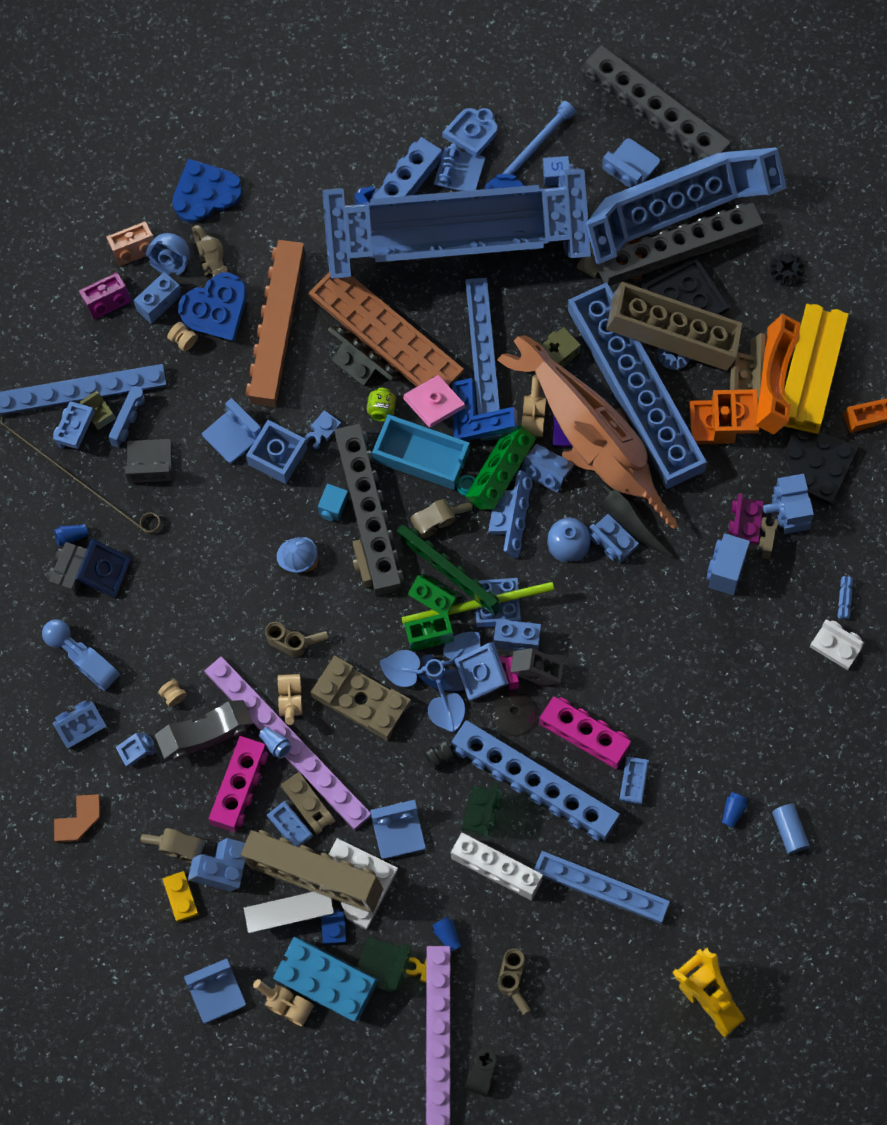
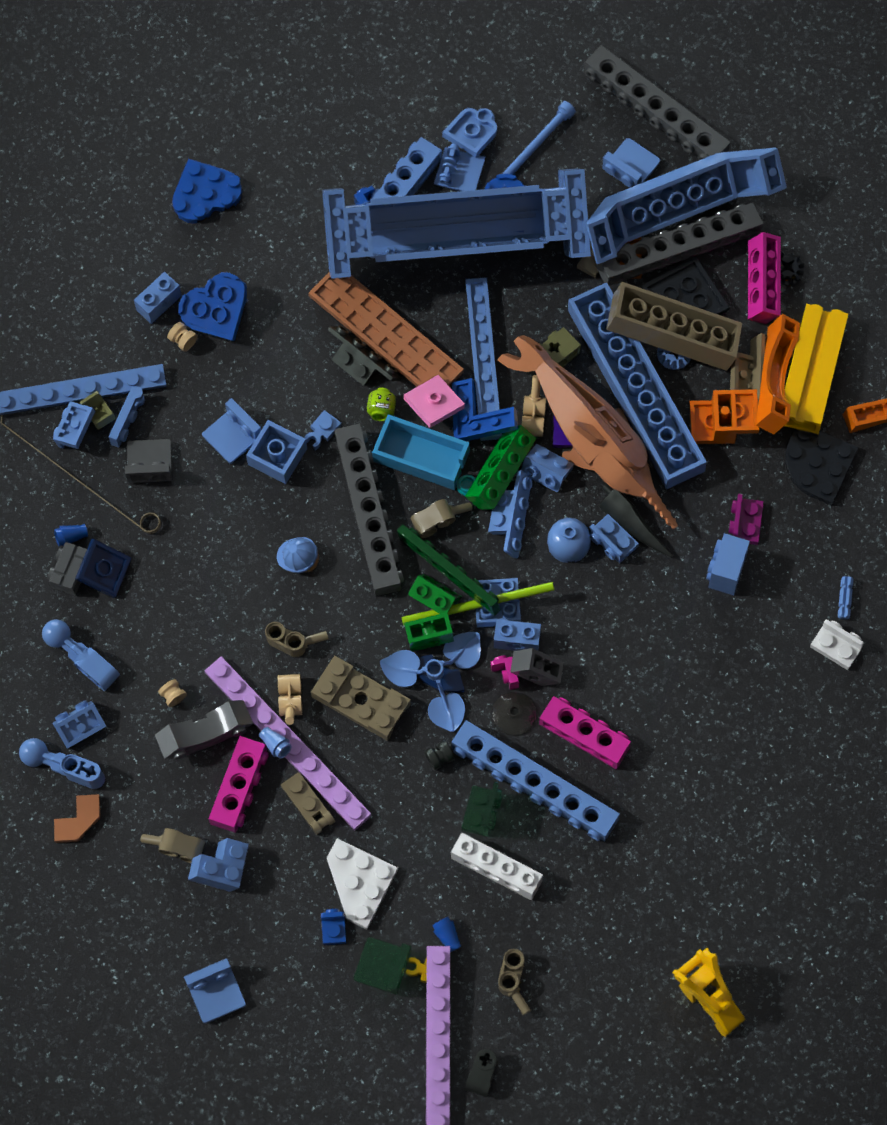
(35, 752): none -> medium blue beam
(105, 295): magenta bracket -> none
(130, 243): nougat bracket -> none
(136, 748): medium blue bracket -> none
(168, 253): medium blue cylinder -> none
(180, 896): yellow plate -> none
(209, 251): dark tan animal -> none
(276, 323): nougat brick -> none
(283, 1003): tan beam -> none
(287, 911): white sticker -> none
(289, 825): medium blue plate -> none
(312, 870): dark tan brick -> none
(326, 979): dark azure piece -> none
(332, 503): dark azure brick -> none
(361, 564): dark tan plate -> none
(397, 829): medium blue bracket -> none
(481, 671): medium blue tile -> none
(552, 166): medium blue brick -> none
(602, 887): medium blue plate -> none
(634, 780): medium blue plate -> none
(734, 809): blue cone -> none
(764, 278): none -> dark pink brick
(766, 542): dark tan plate -> none
(790, 829): medium blue brick -> none
(793, 504): medium blue brick -> none

